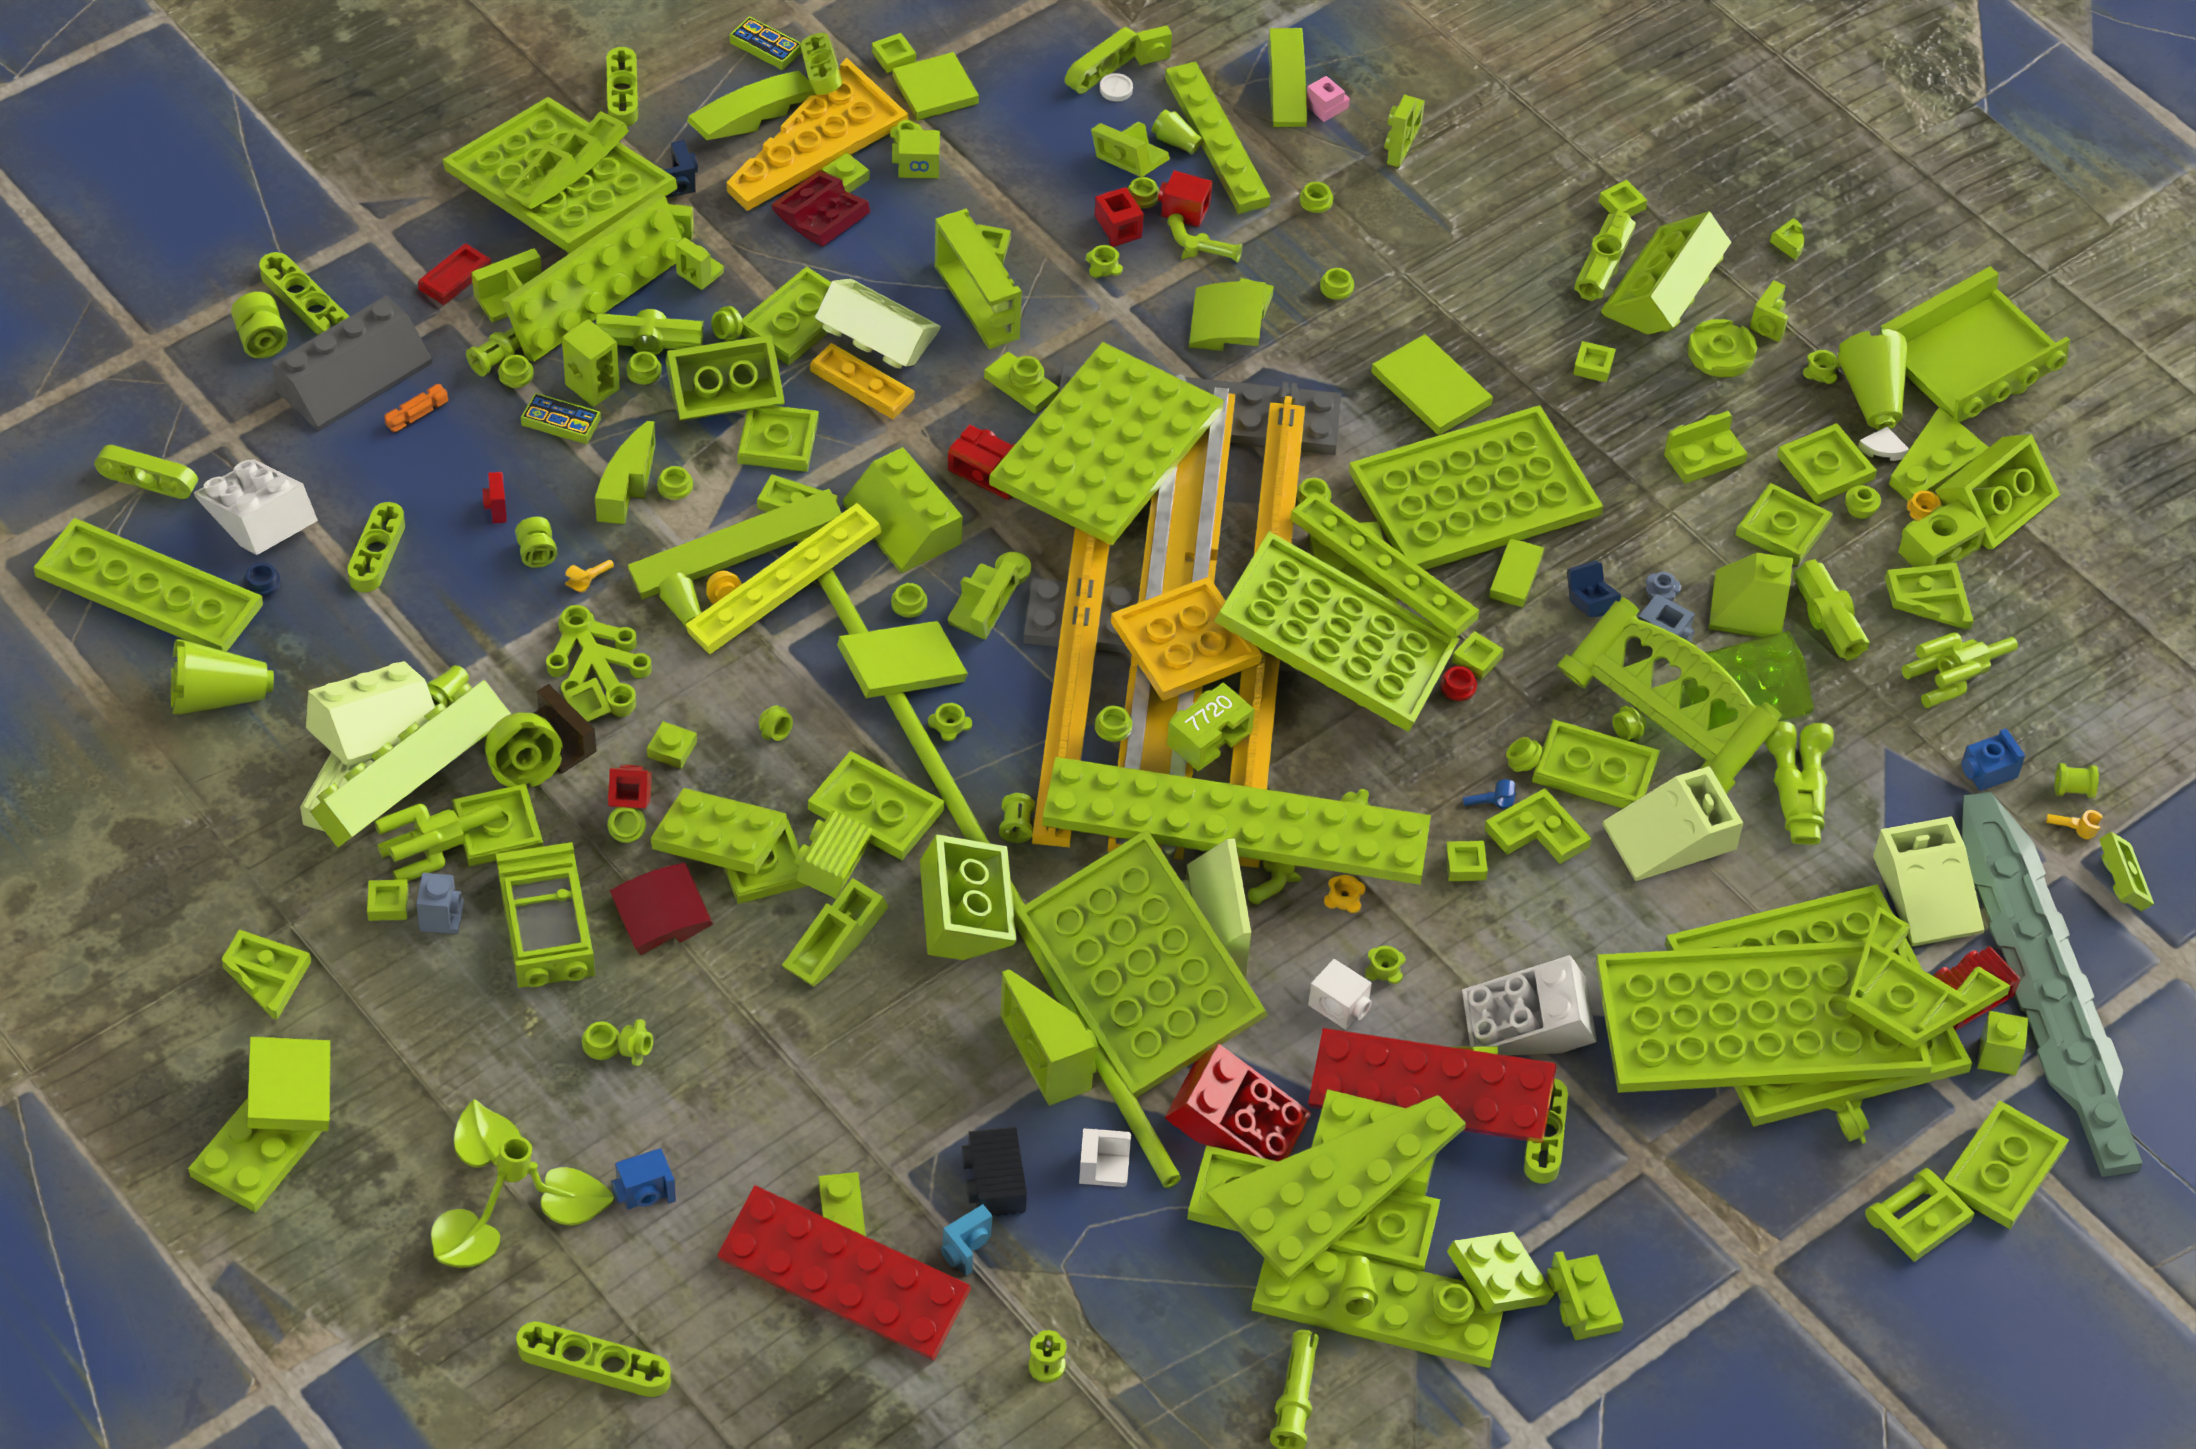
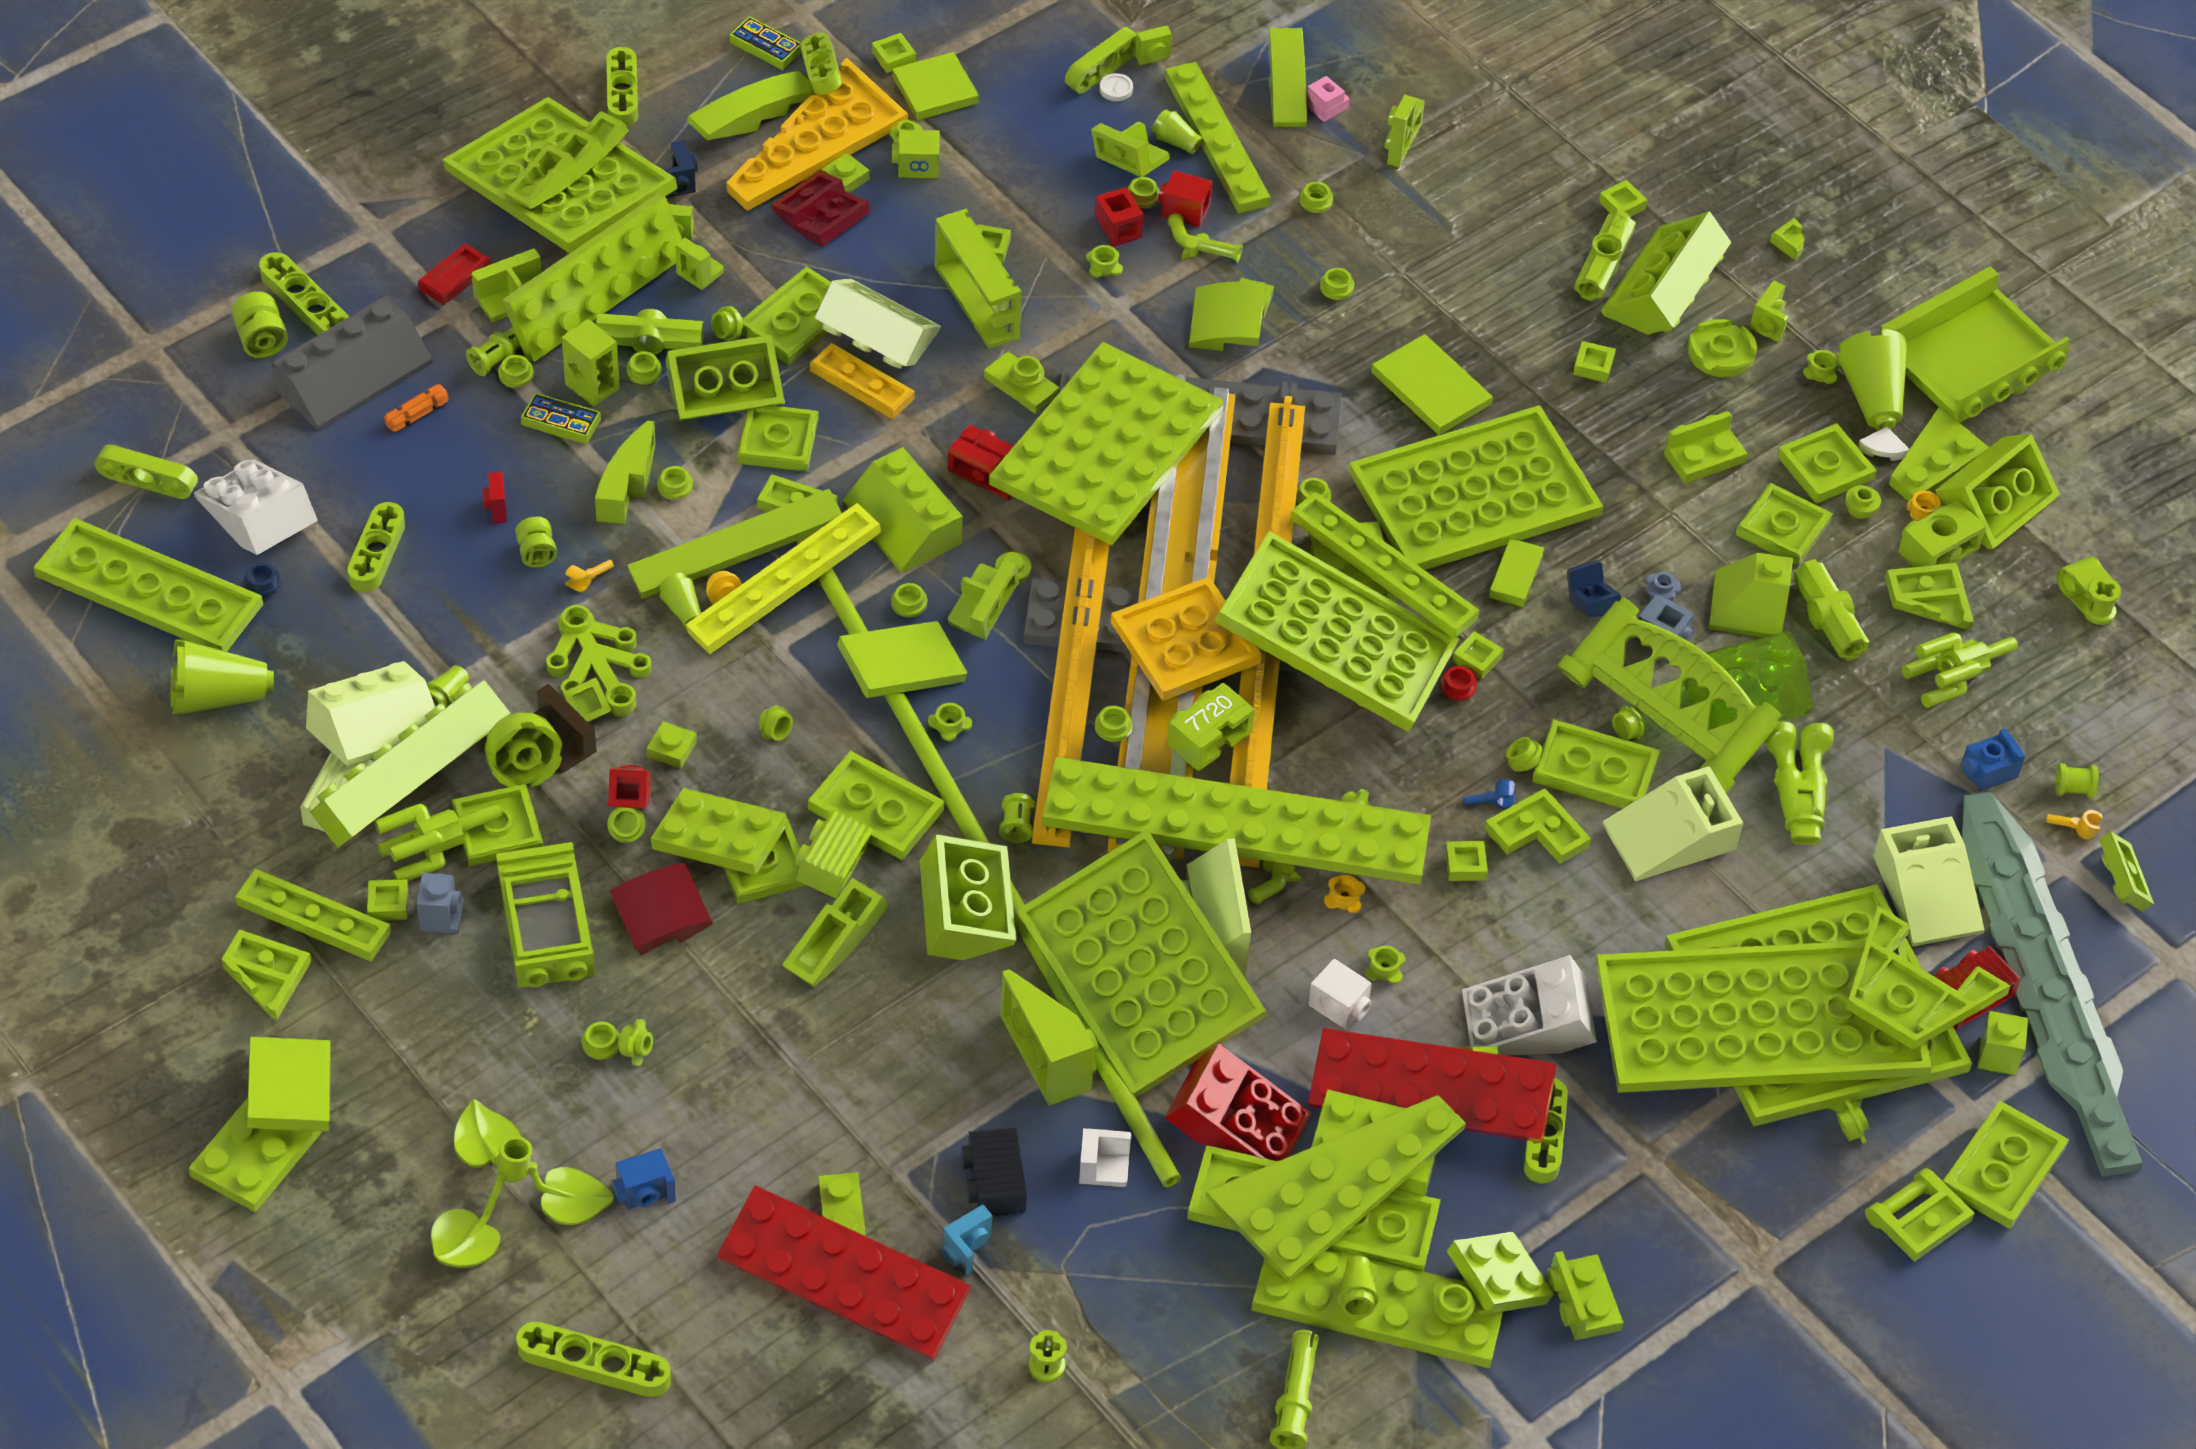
(313, 915): none -> lime plate
(2090, 589): none -> lime piece

